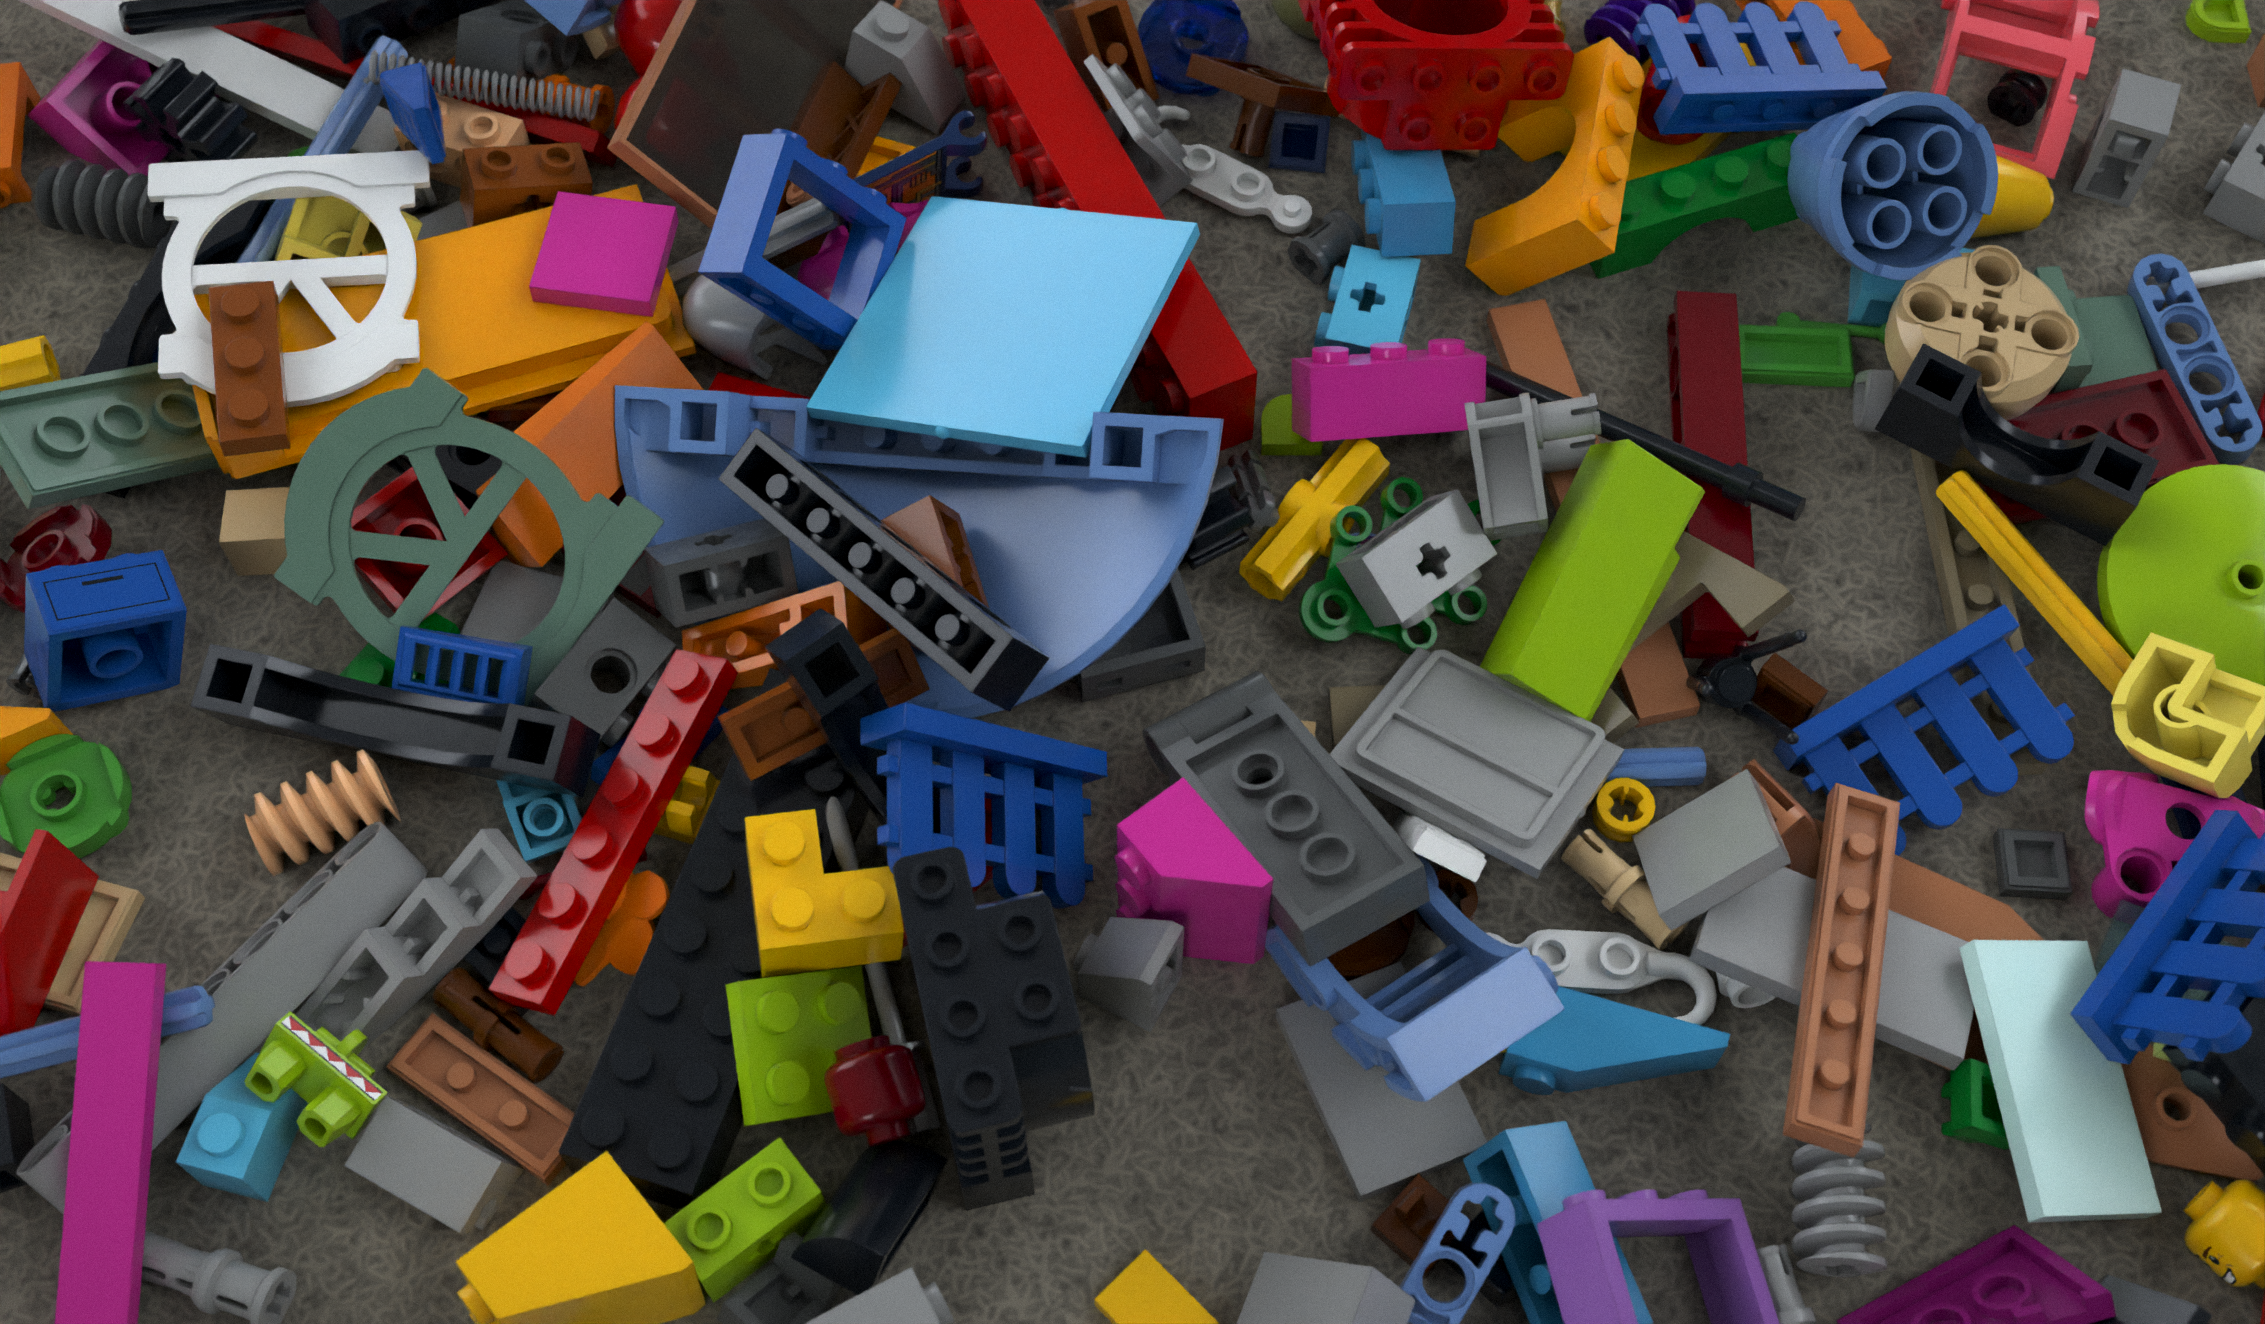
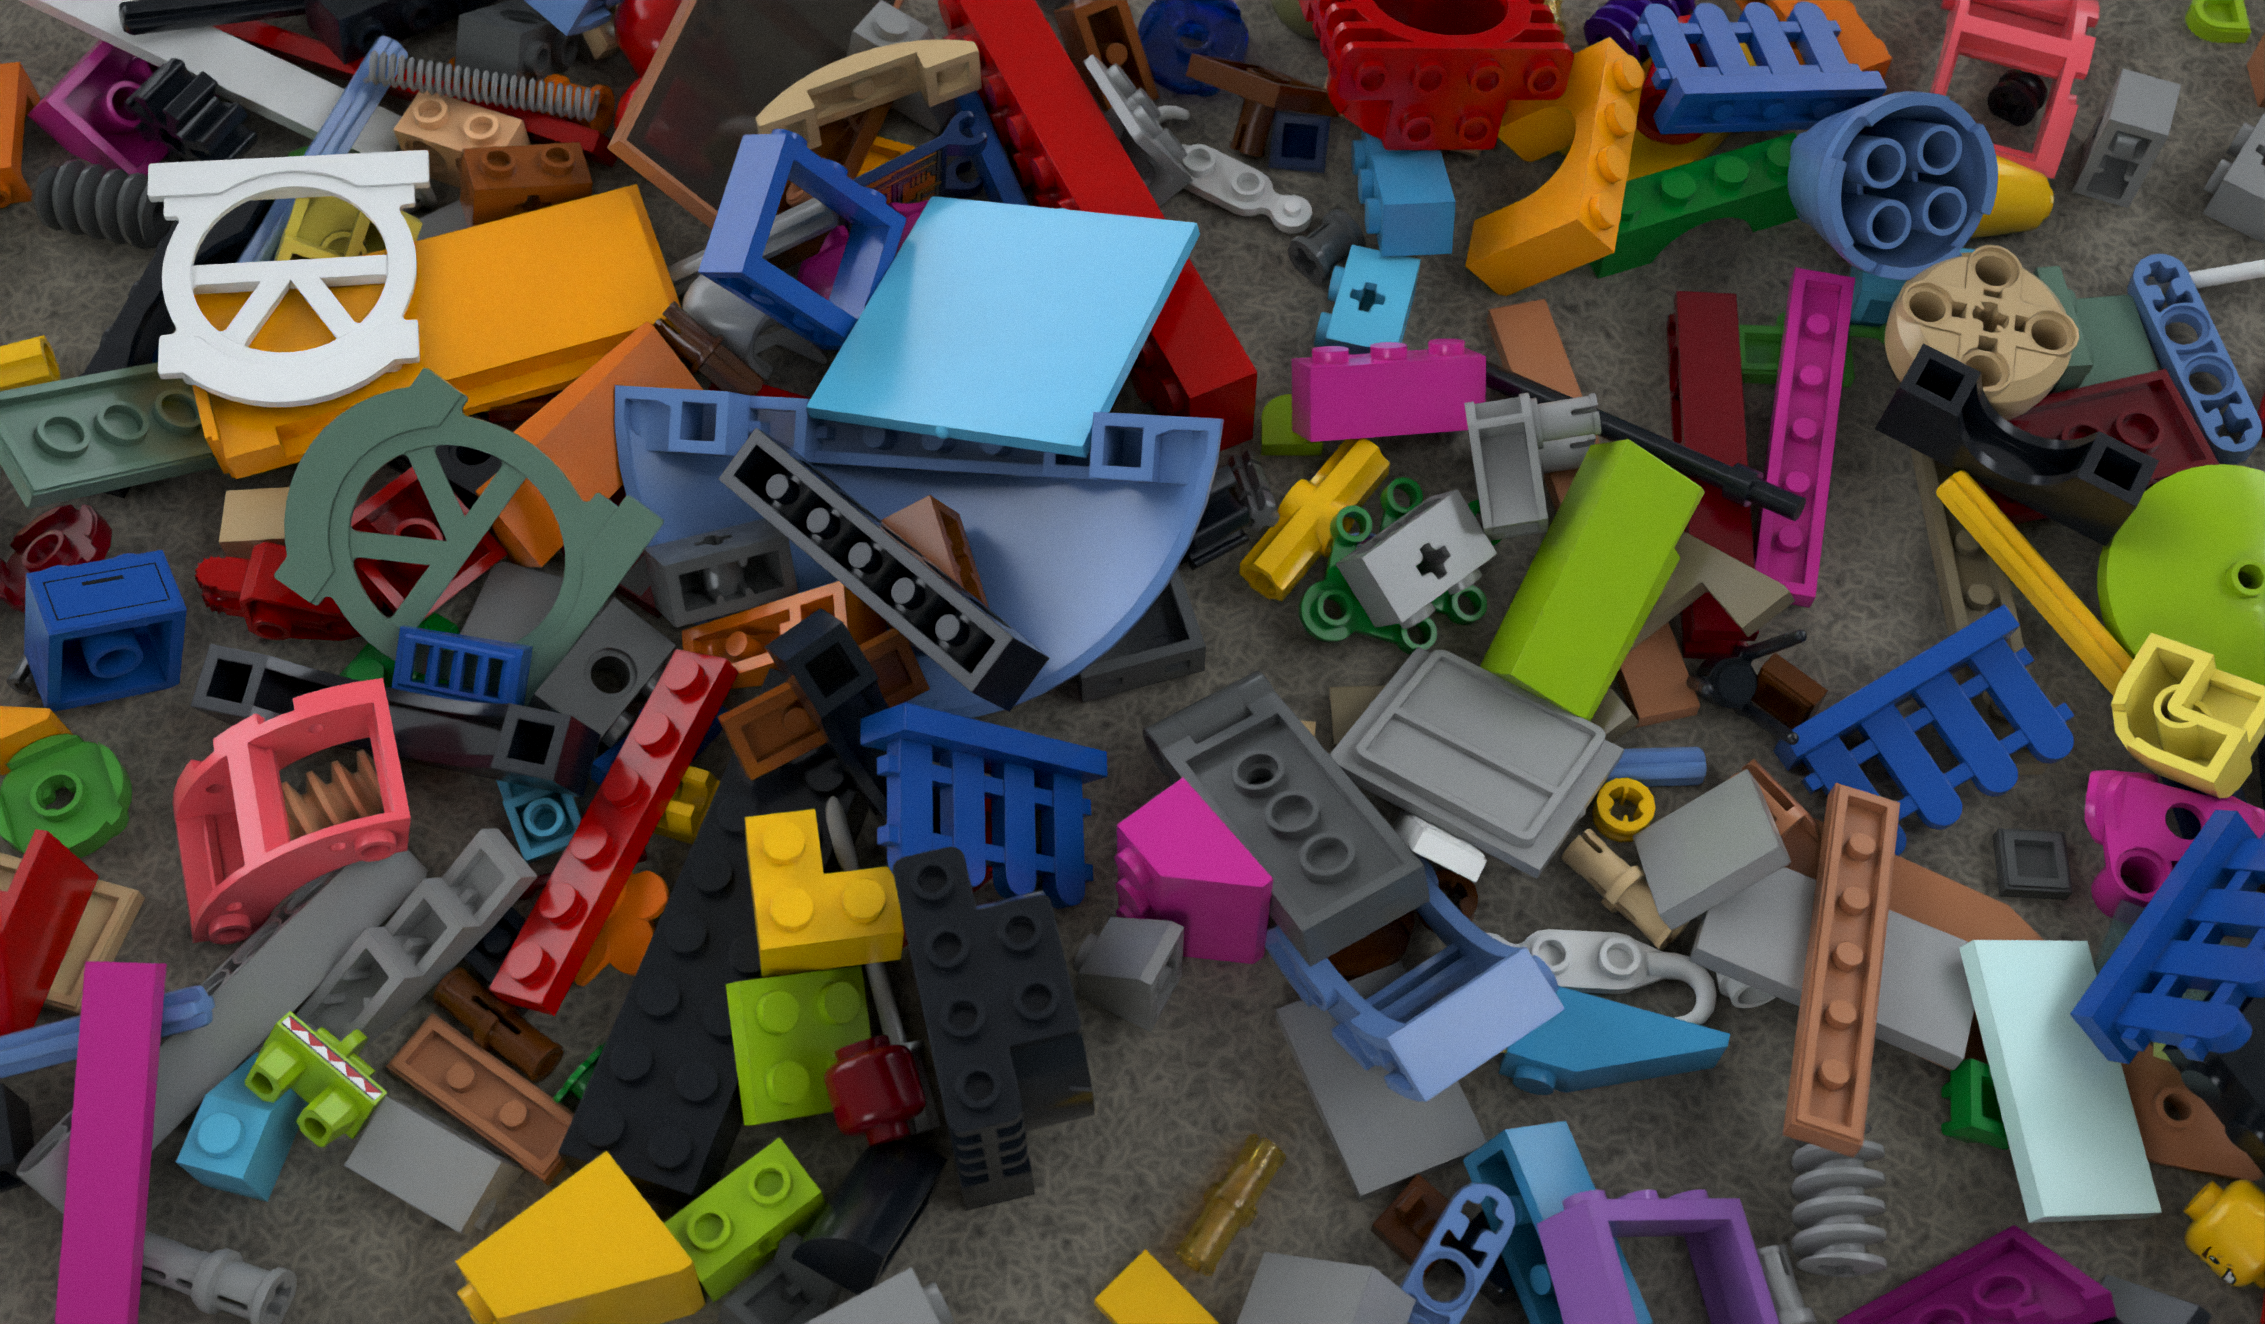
(236, 821): none -> coral window
(249, 368): dark orange plate -> none
(270, 607): none -> red hinge
(415, 109): blue slope -> none
(580, 1077): none -> green plant
(604, 254): dark pink tile -> none
(707, 353): none -> reddish brown axle
(872, 78): none -> tan slope
(992, 162): none -> blue tile
(1230, 1205): none -> clear yellow pin
(1804, 427): none -> dark pink plate
(1871, 397): light grey tile -> none

